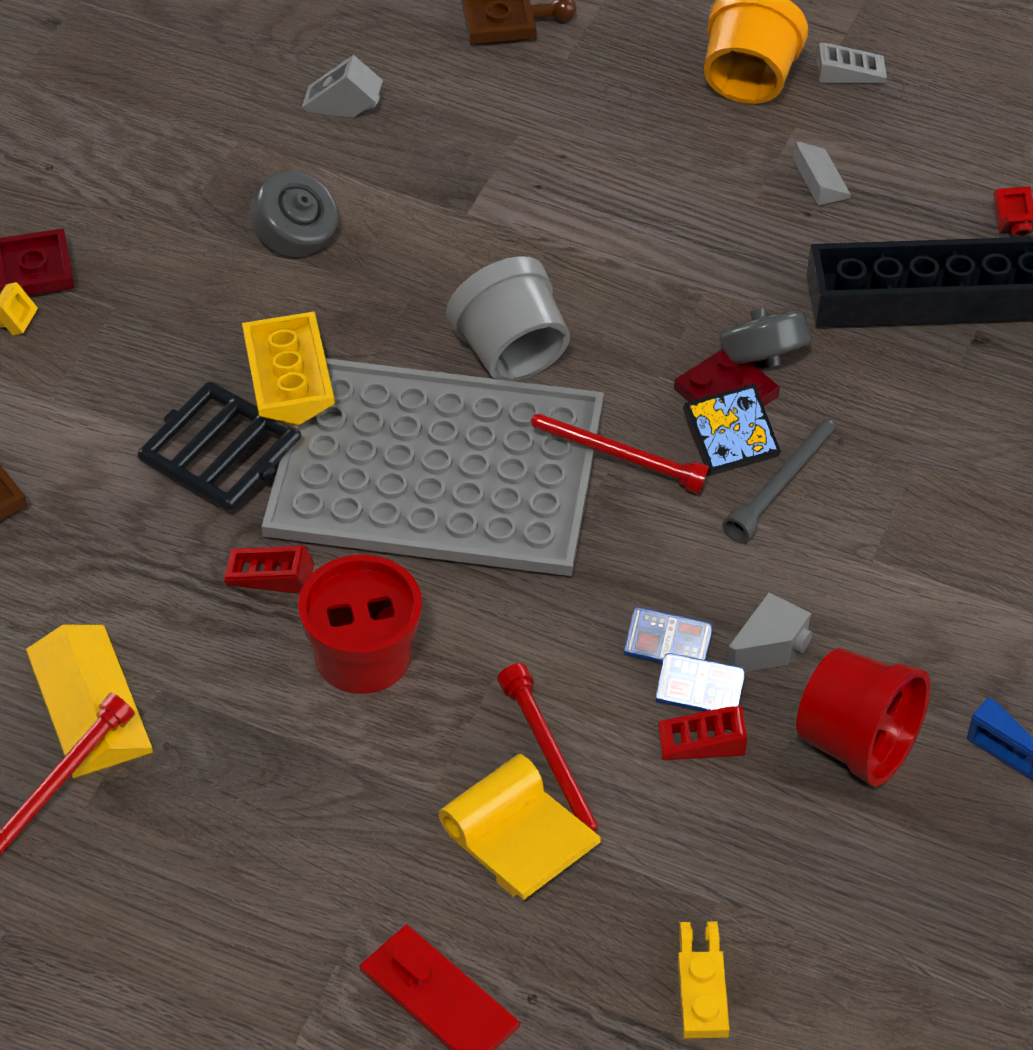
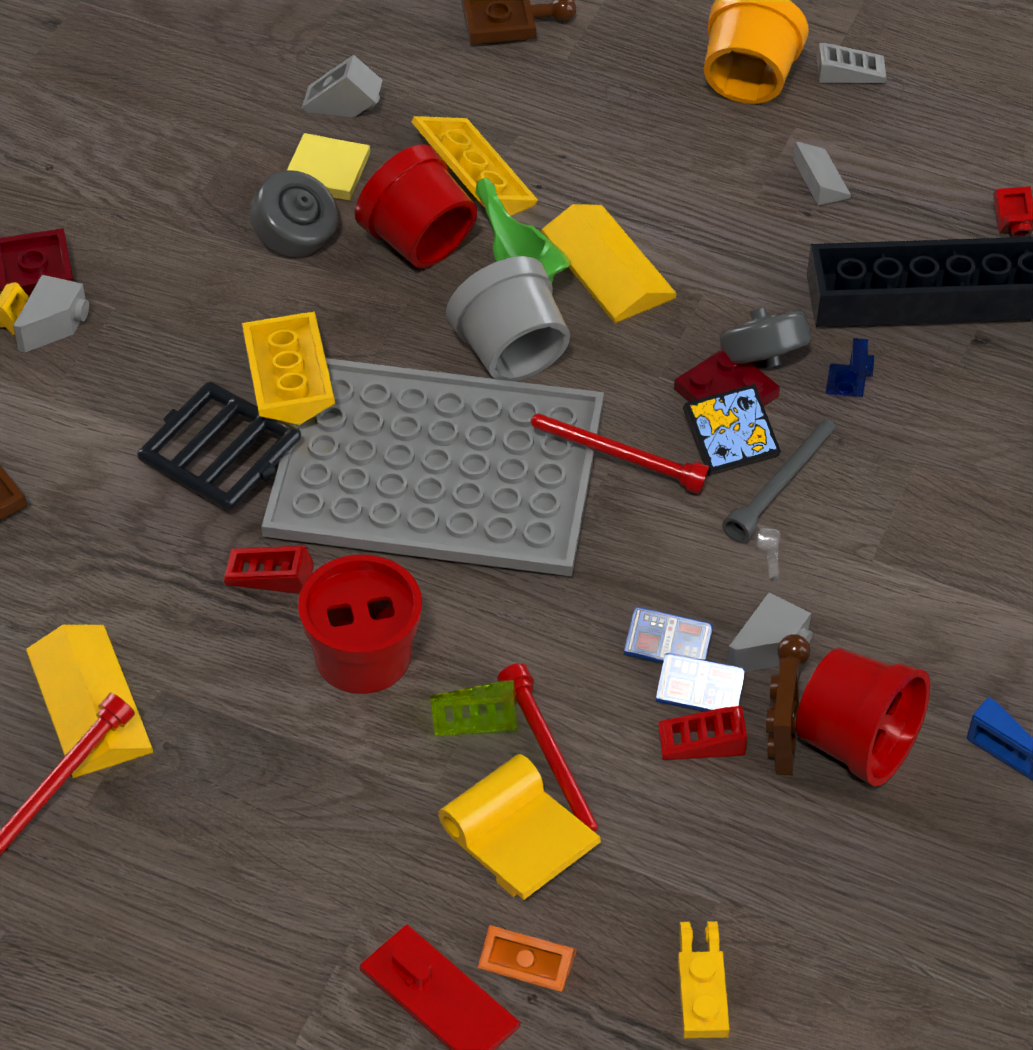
(50, 313): none -> light grey slope
(332, 162): none -> light yellow tile
(416, 207): none -> red piece
(473, 696): none -> clear neon green slope
(474, 159): none -> yellow slope
(518, 239): none -> bright green hat
(526, 958): none -> orange slope
(608, 261): none -> yellow slope
(769, 541): none -> clear hand
(784, 691): none -> reddish brown plate
(851, 378): none -> clear blue bracket

